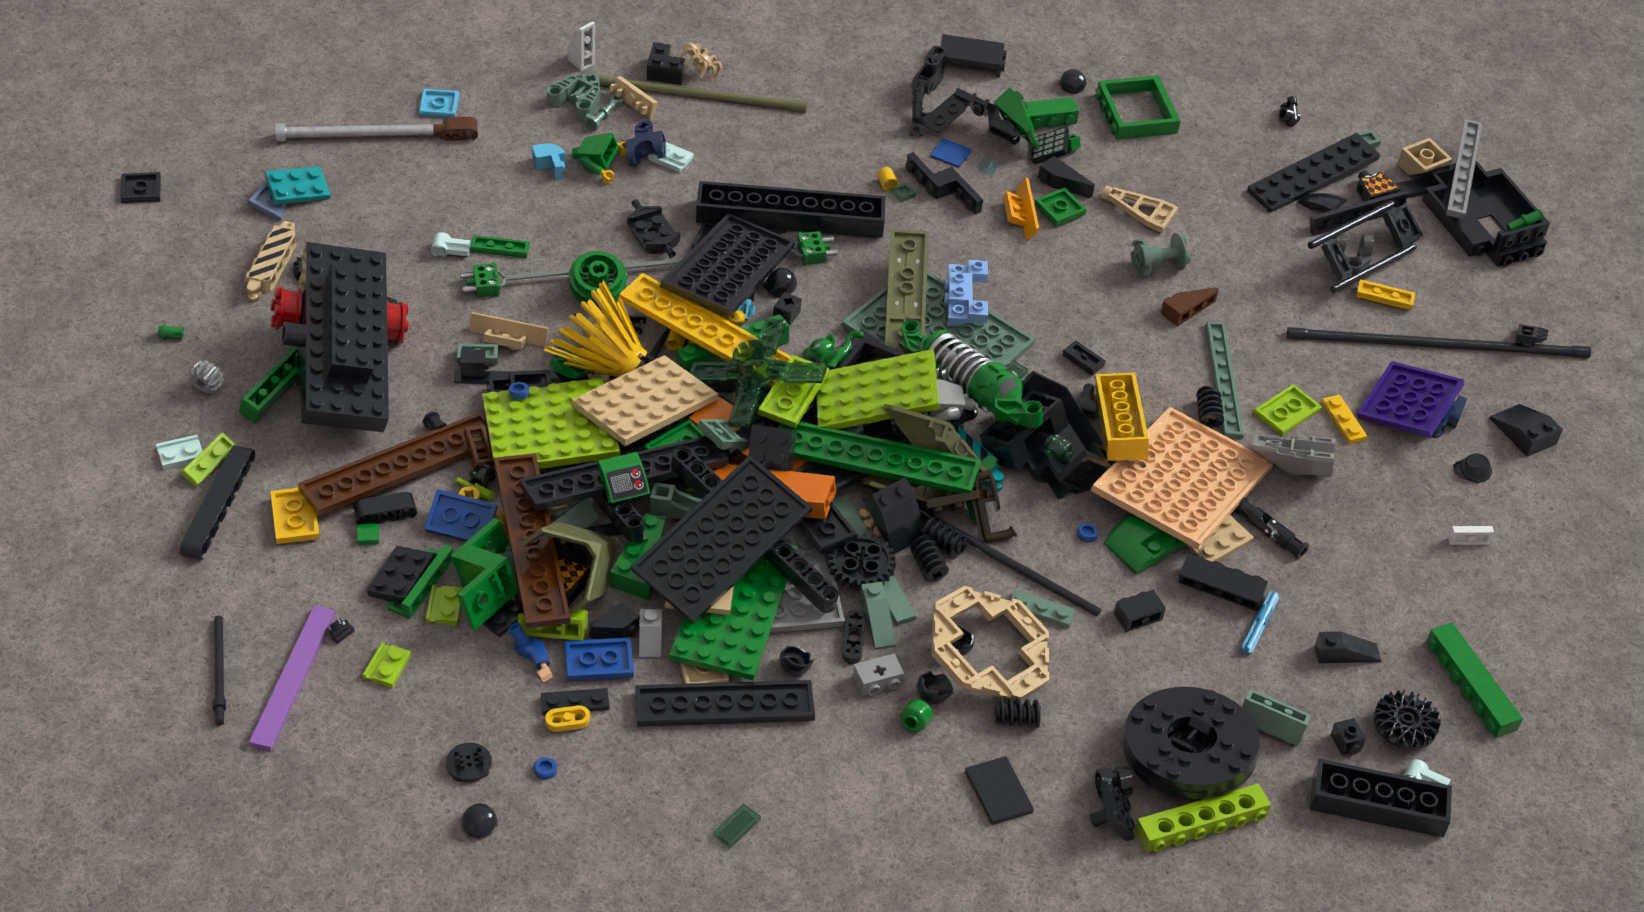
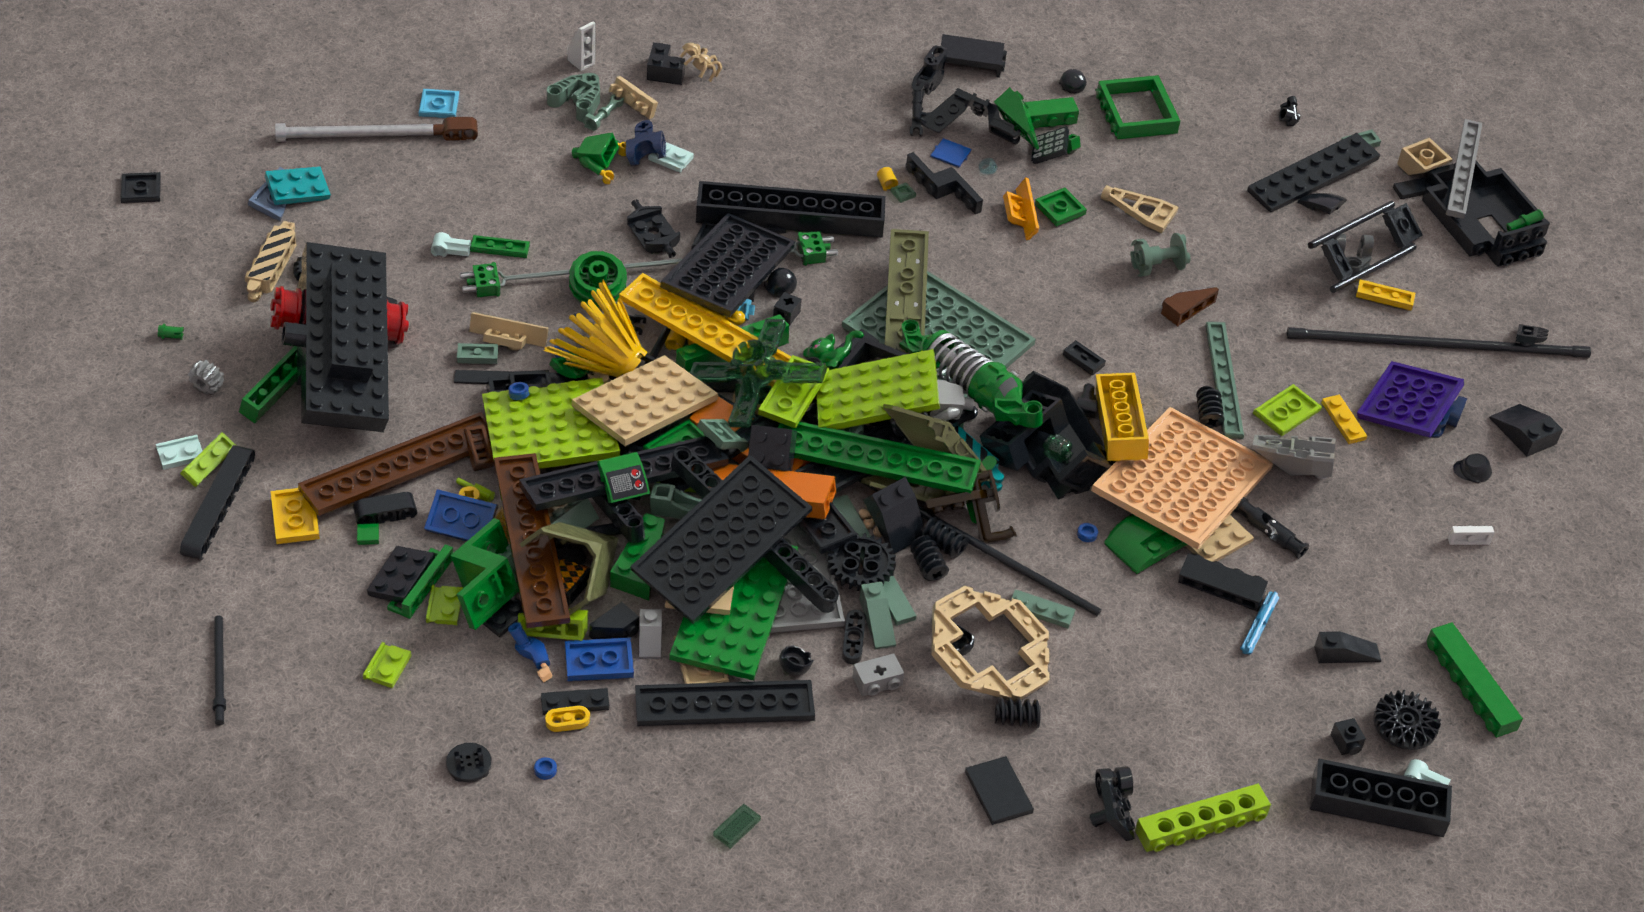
(292, 678): medium lavender tile -> none
(340, 630): black plate -> none
(433, 421): black bush -> none
(473, 363): black brick -> none
(479, 820): black hair -> none
(483, 475): black brick -> none
(549, 156): medium azure brick -> none
(793, 105): olive piece -> none
(916, 715): green head -> none
(934, 688): black hair -> none
(959, 295): light blue bracket -> none
(1017, 368): clear green tile -> none
(1060, 175): black slope -> none
(1139, 610): black brick -> none
(1191, 742): black piece -> none
(1276, 717): sand green brick -> none
(1333, 219): black plate -> none
(1375, 185): black torso -> none

